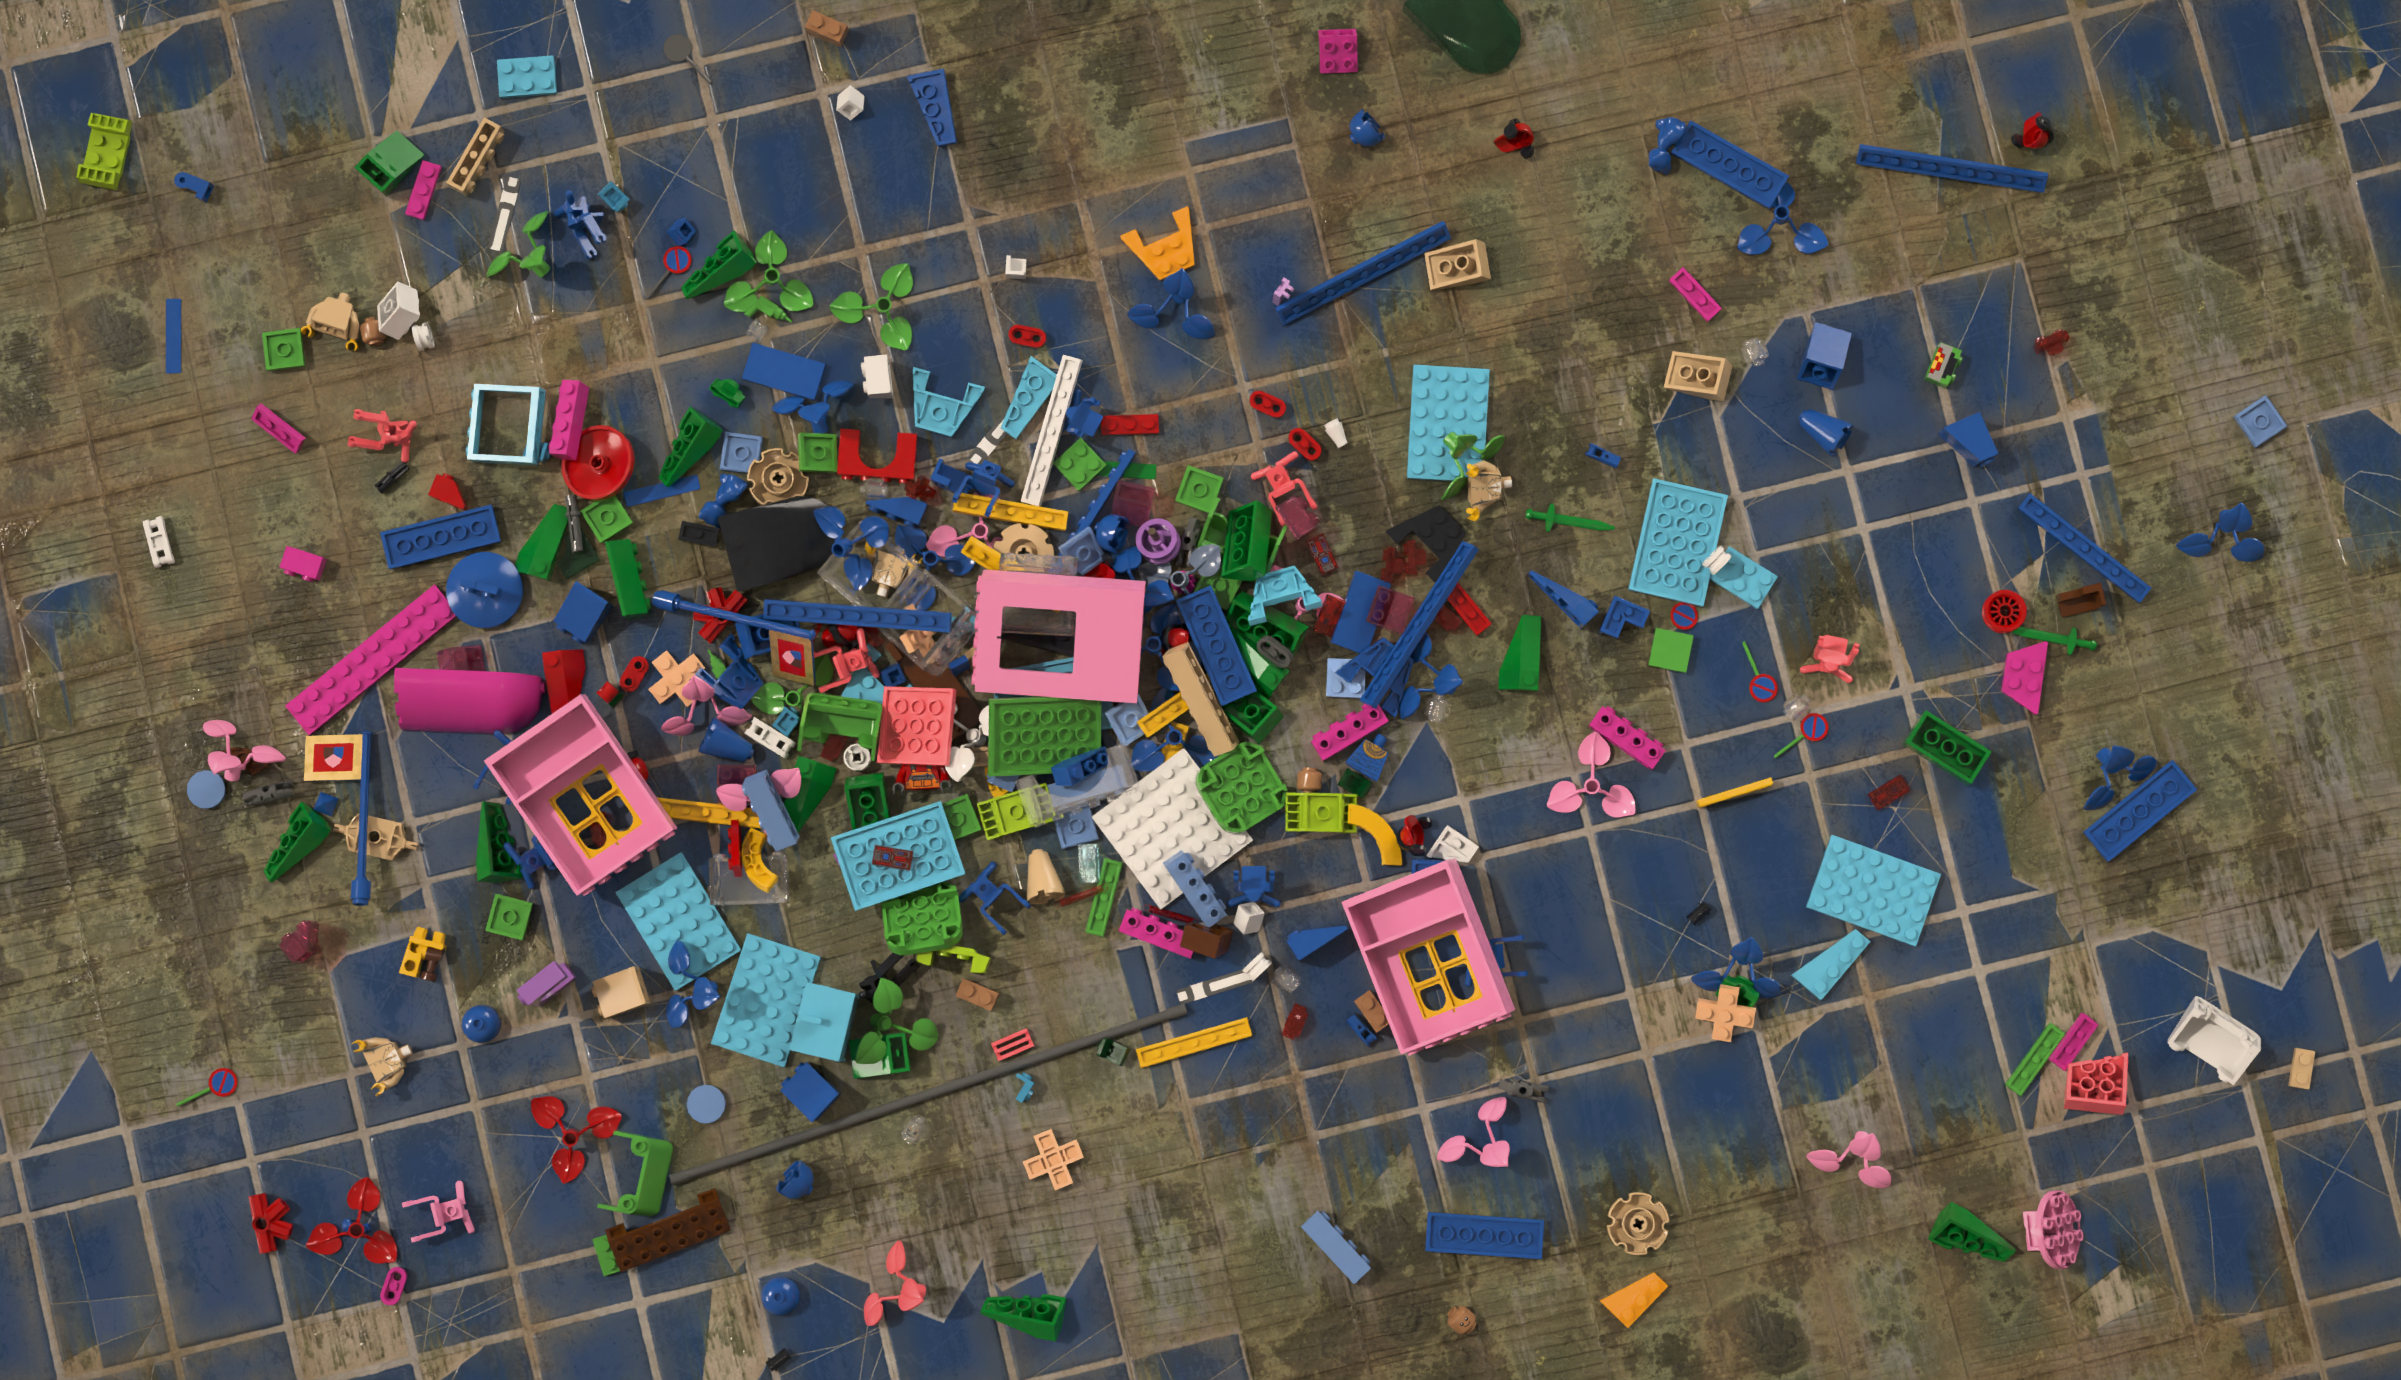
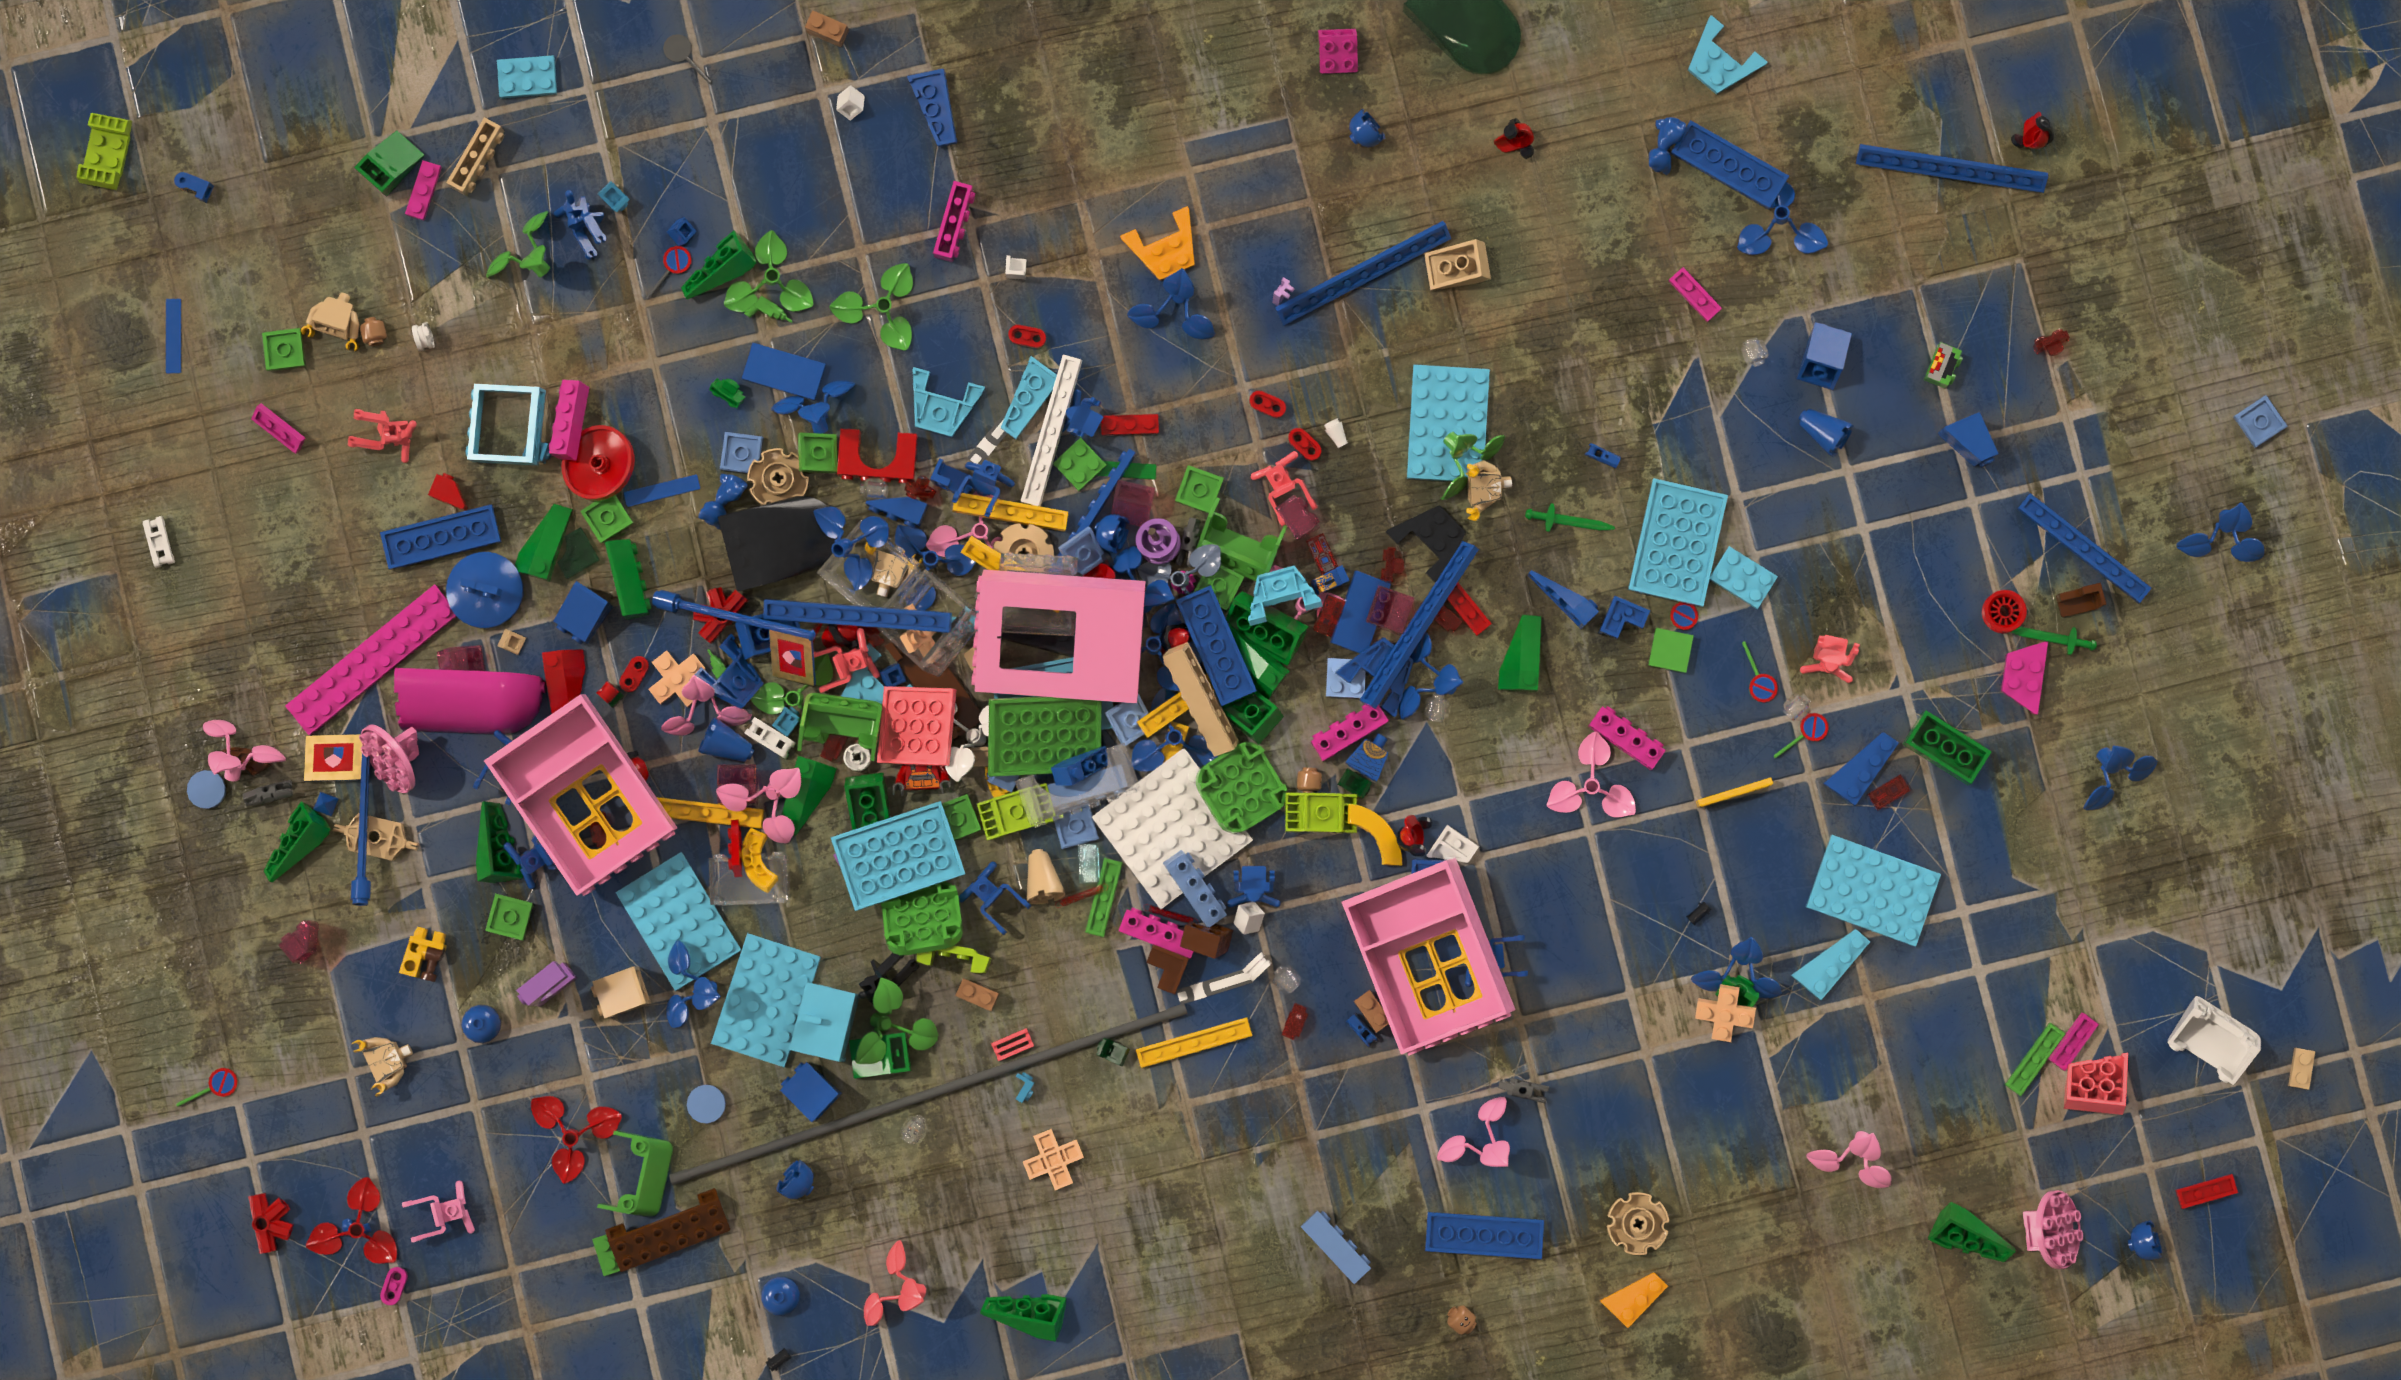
(302, 563): dark pink brick -> none
(391, 756): none -> bright pink bracket
(392, 477): black axle -> none
(398, 310): white slope -> none
(504, 214): sticker -> none
(511, 641): none -> tan slope
(574, 523): dark grey pin -> none
(695, 438): green wedge -> none
(699, 534): black plate -> none
(757, 330): clear wheel -> none
(770, 810): medium blue brick -> none
(878, 377): white slope -> none
(892, 857): clear red tile -> none
(953, 221): none -> dark pink brick
(959, 665): blue tile -> none
(1173, 967): none -> reddish brown panel
(1247, 542): green slope -> none
(1275, 651): dark grey plate -> none
(1310, 940): blue slope -> none
(1330, 580): none -> blue leg
(1415, 557): clear red piece -> none
(1698, 375): tan slope -> none
(1715, 66): none -> medium azure wing
(1716, 560): white wheel -> none
(1858, 773): none -> blue wing
(2139, 810): blue plate -> none
(2145, 1241): none -> blue cylinder
(2206, 1191): none -> red plate

